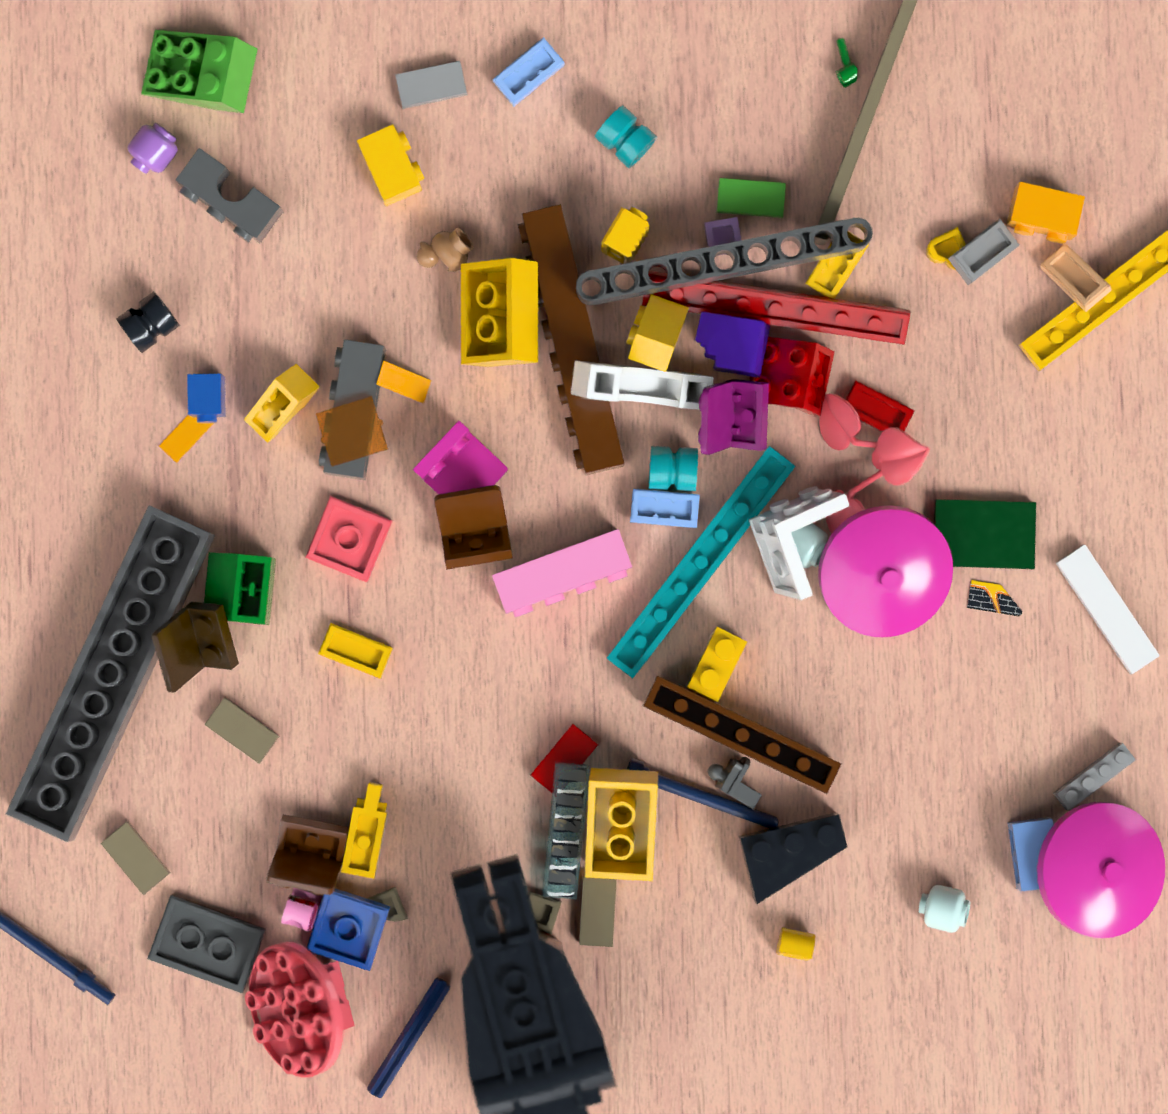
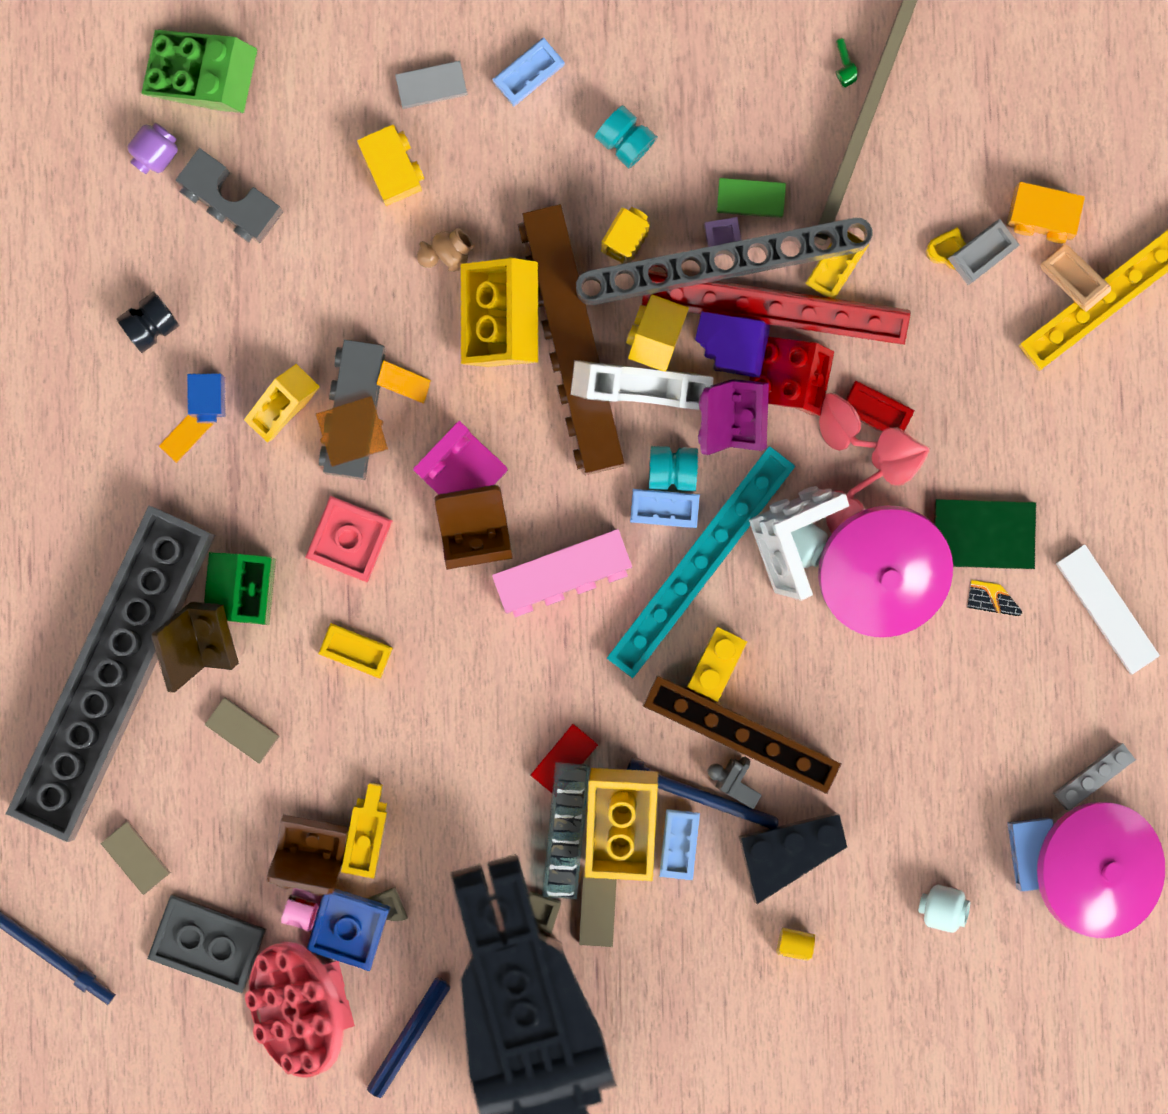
(679, 844): none -> light blue plate

